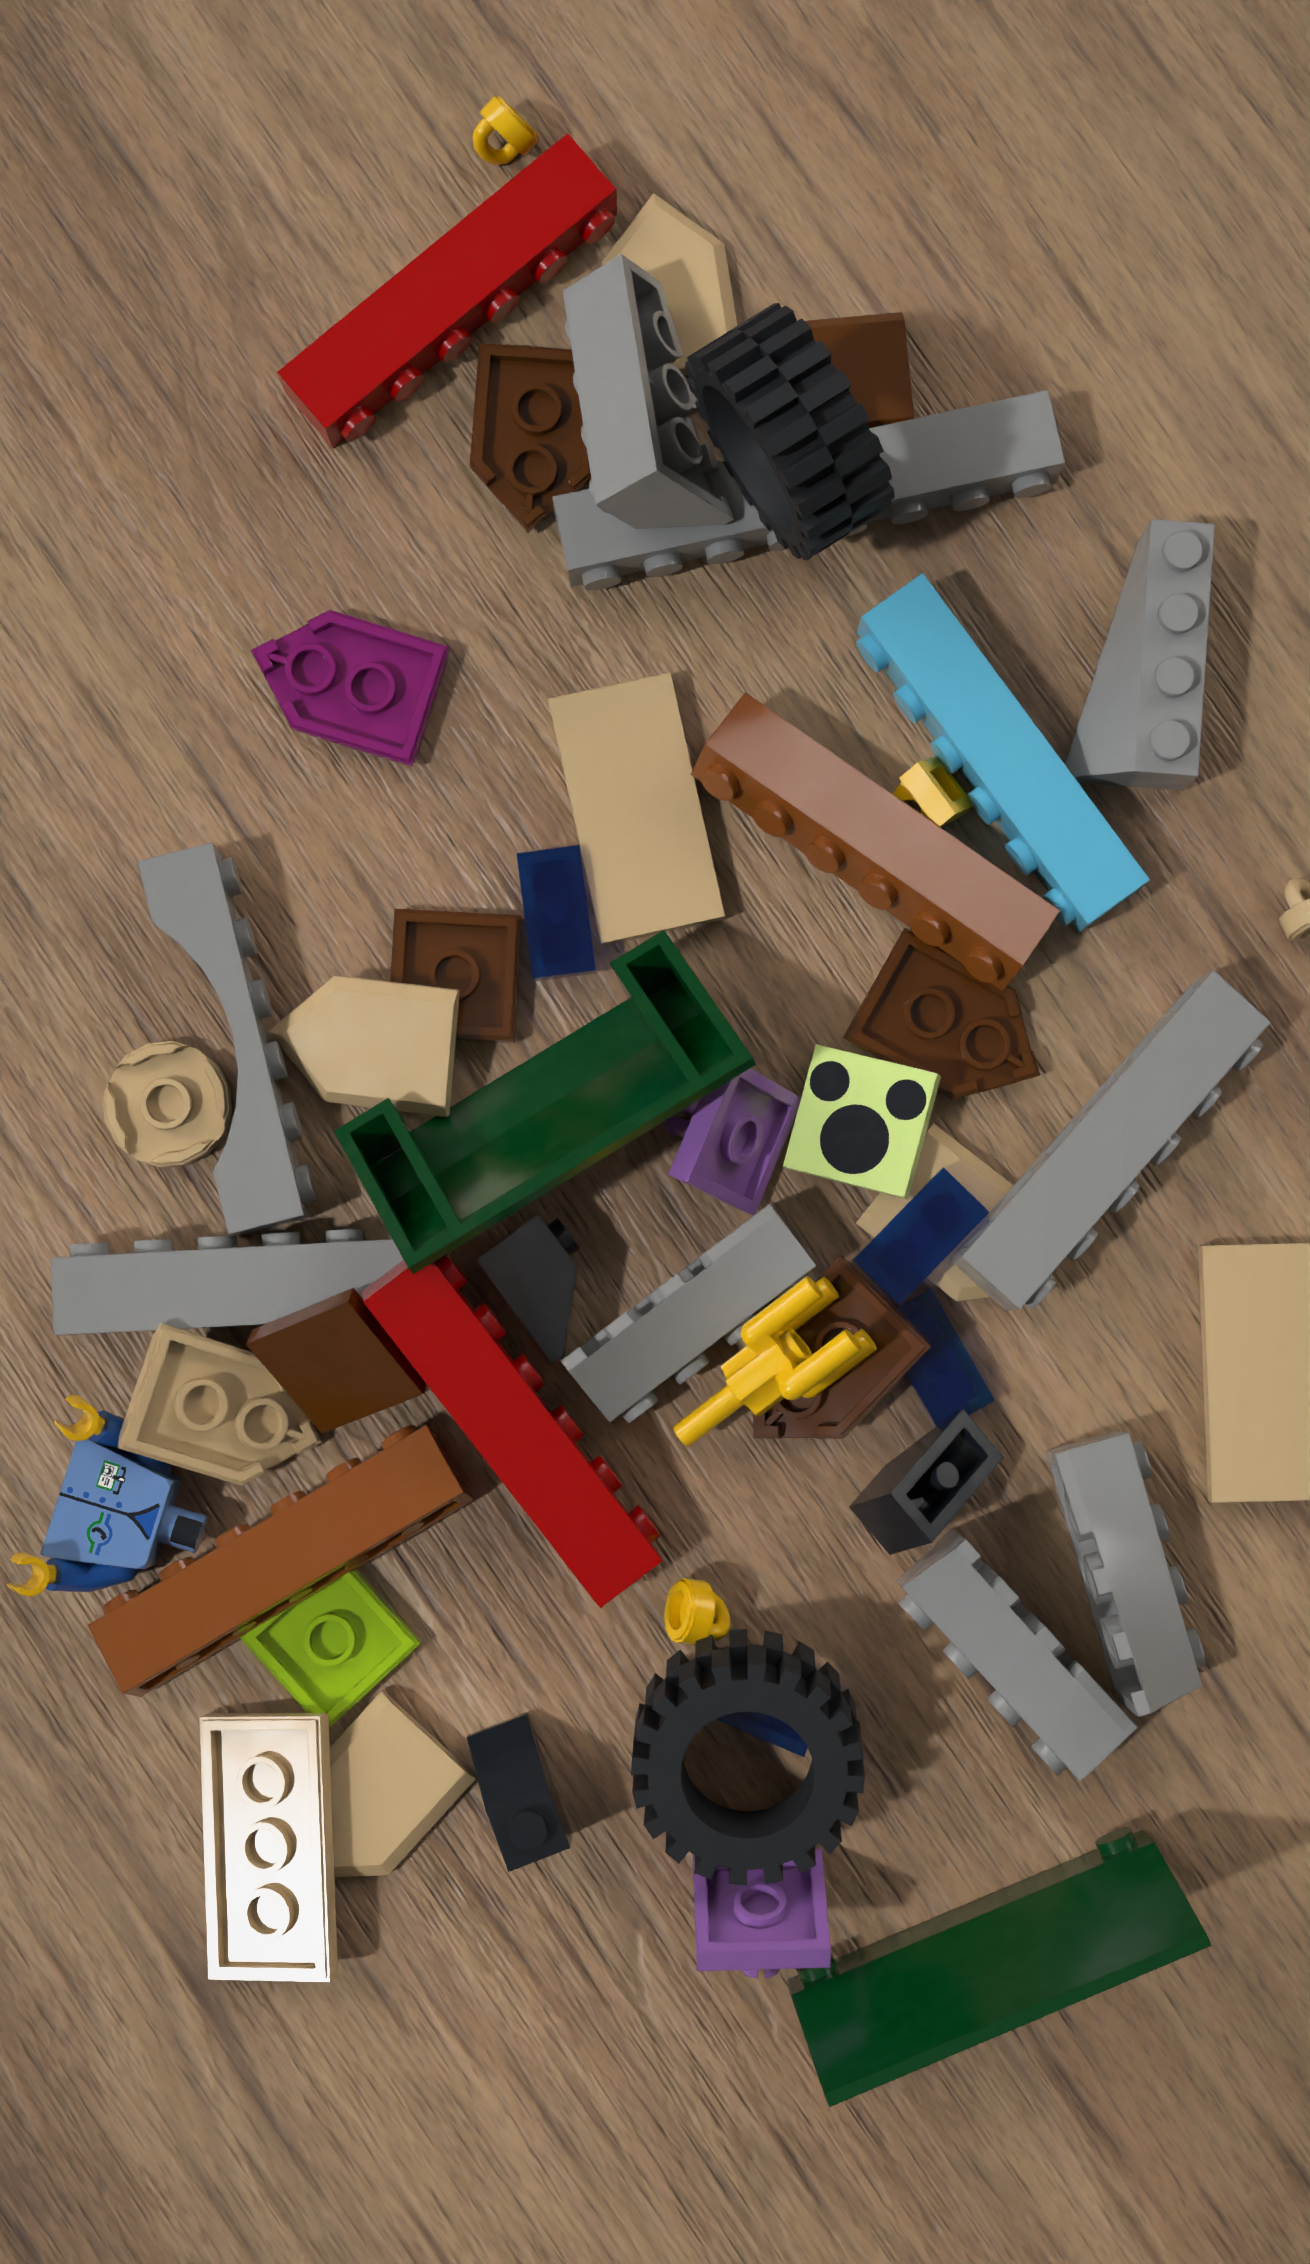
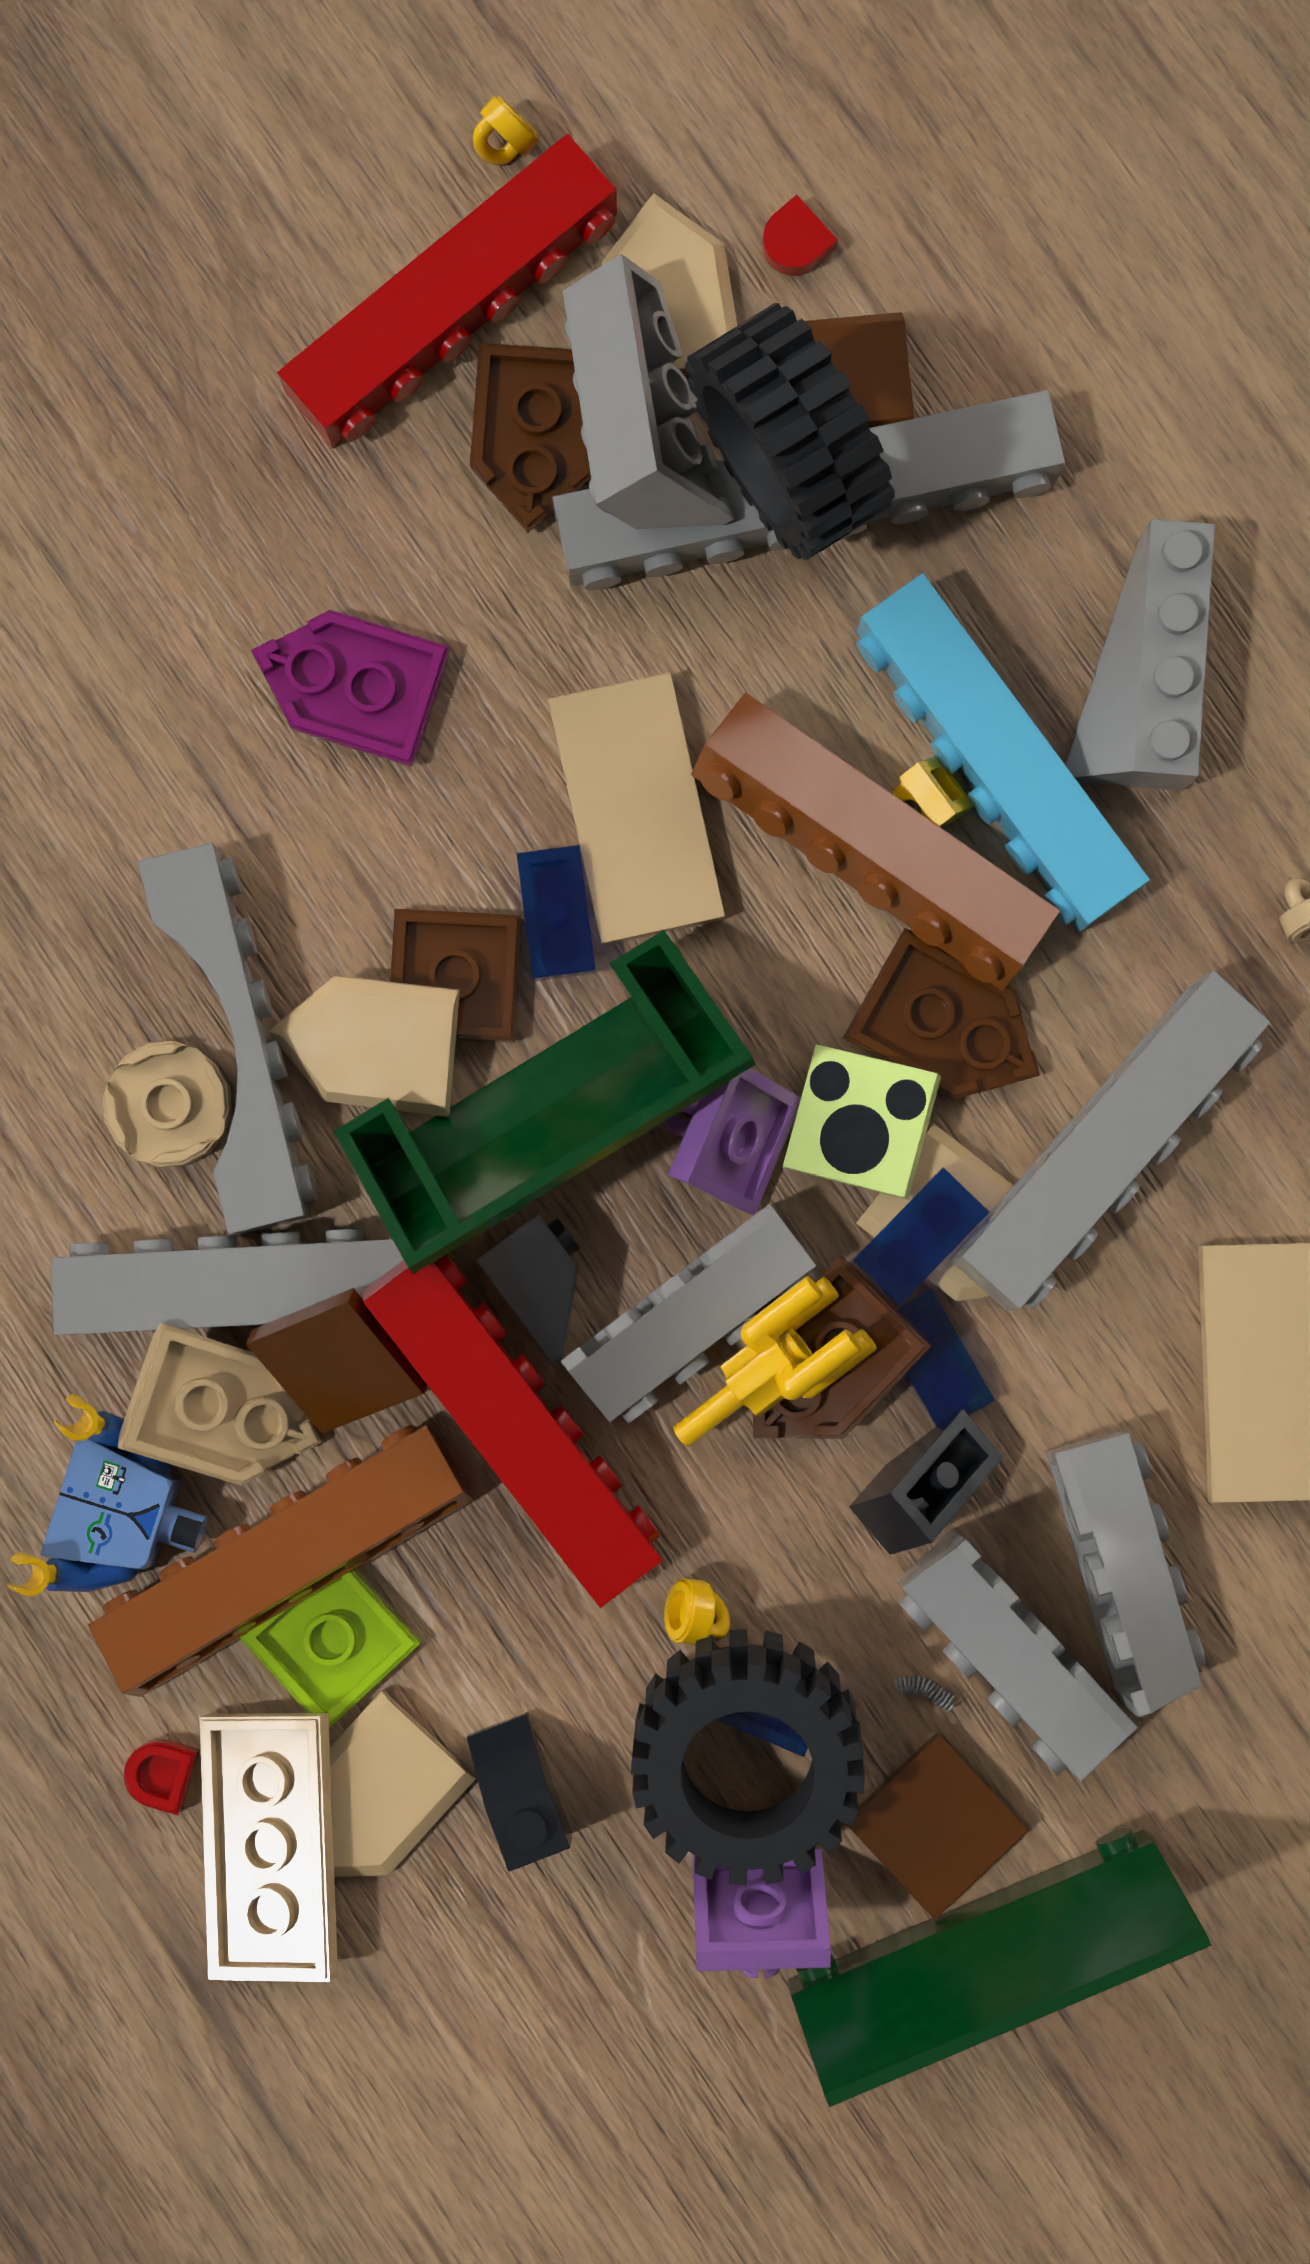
(160, 1774): none -> red tile
(796, 239): none -> red tile
(911, 1689): none -> light grey leg
(936, 1825): none -> reddish brown tile

